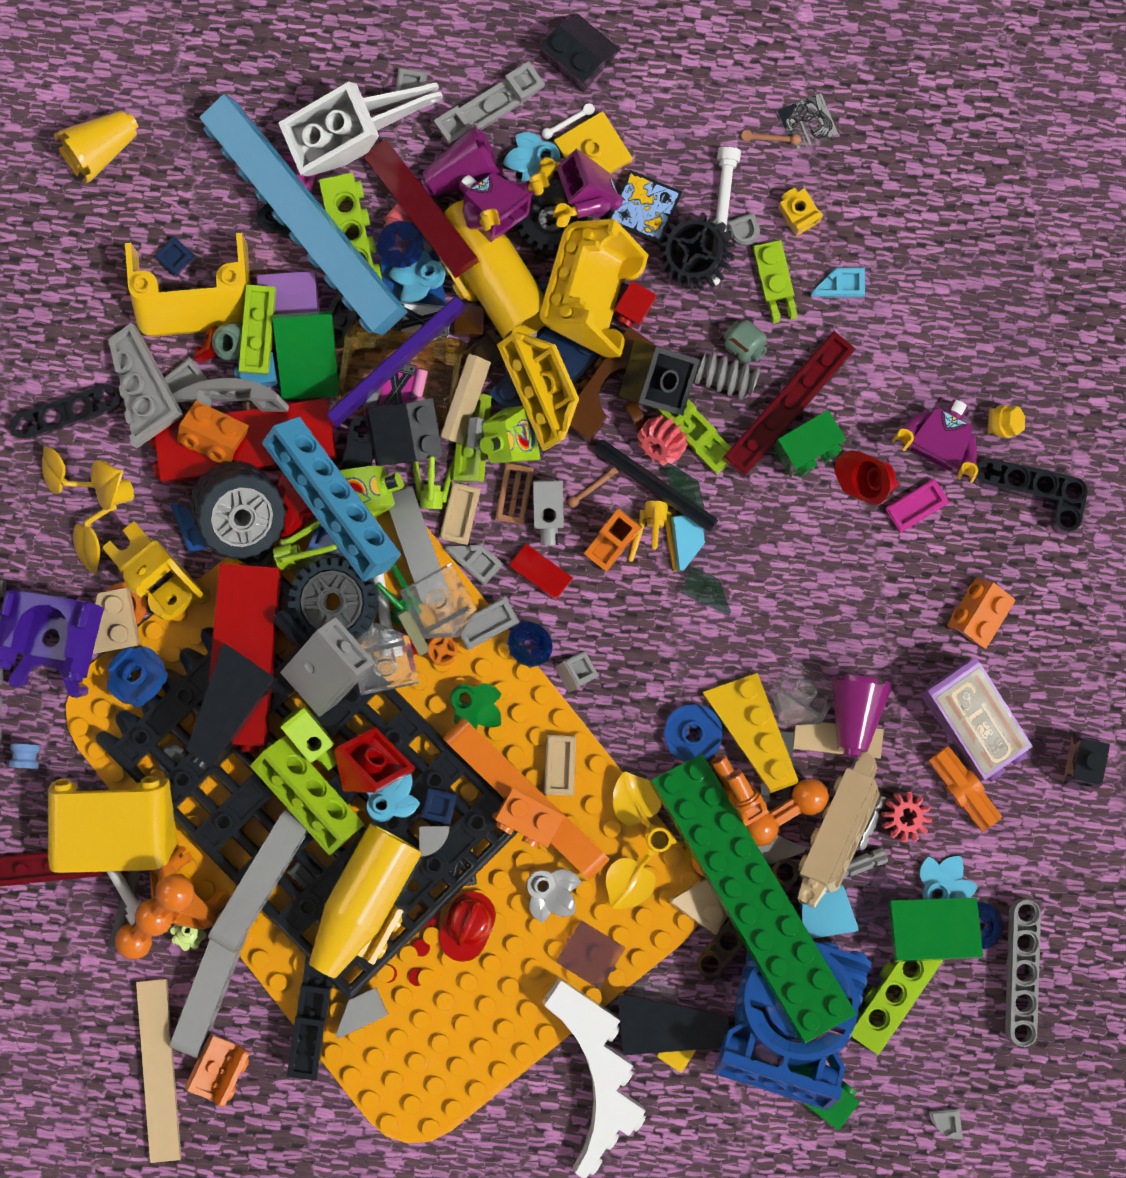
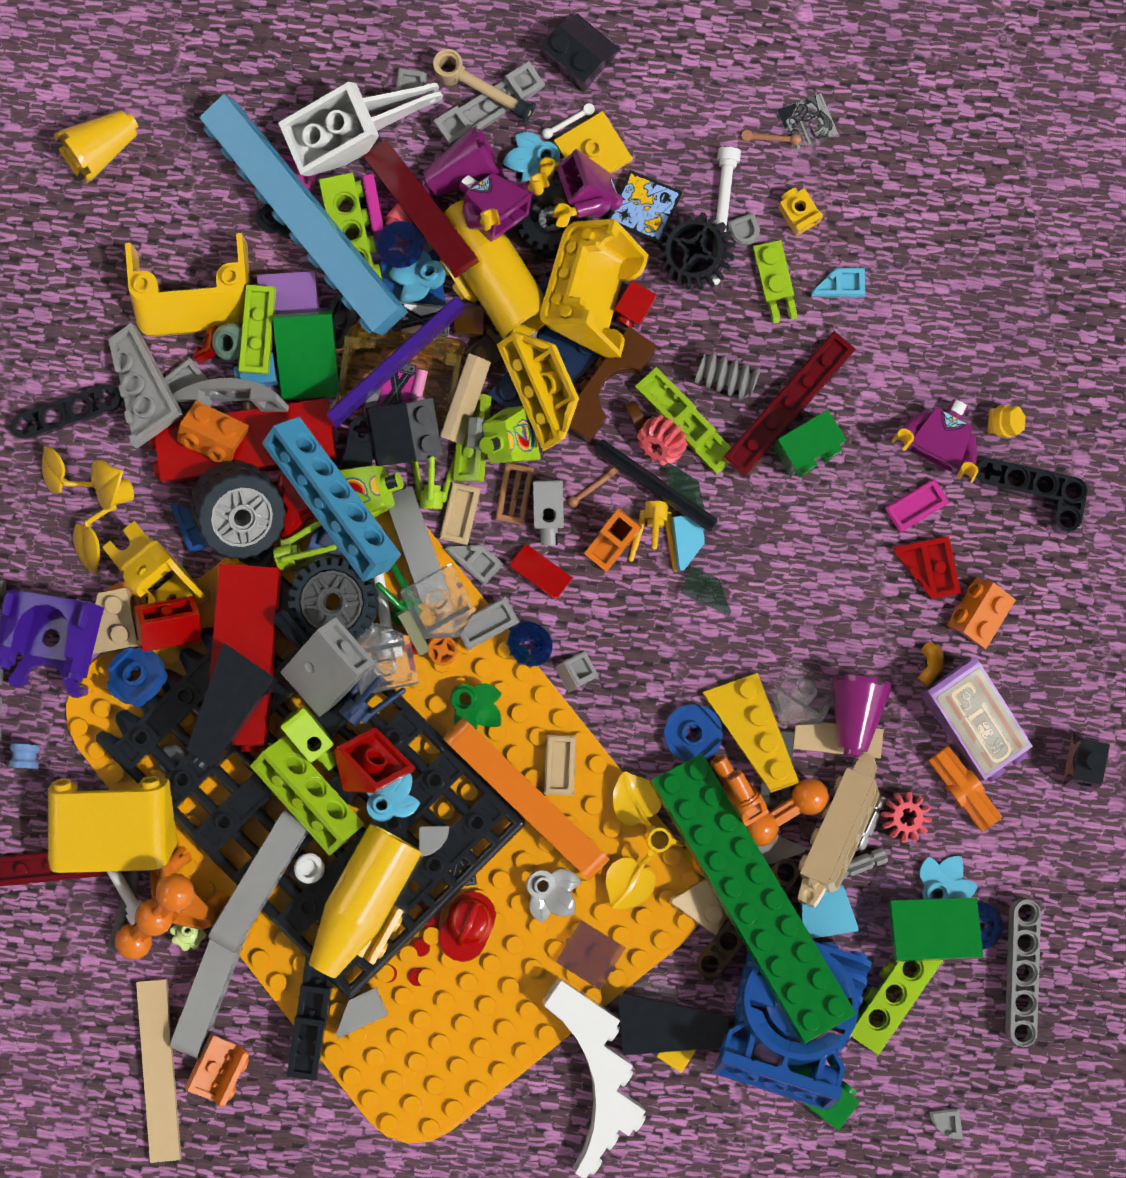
(167, 623): none -> red brick
(174, 256): dark blue tile -> none
(309, 868): none -> white tile
(355, 707): none -> dark blue plant
(373, 204): none -> dark pink tile
(439, 806): dark blue tile -> none
(521, 108): none -> tan piece
(527, 817): orange bracket -> none
(659, 377): black slope -> none
(745, 341): sand green head -> none
(865, 477): red piece -> none
(932, 566): none -> red wing
(934, 661): none -> light orange arm

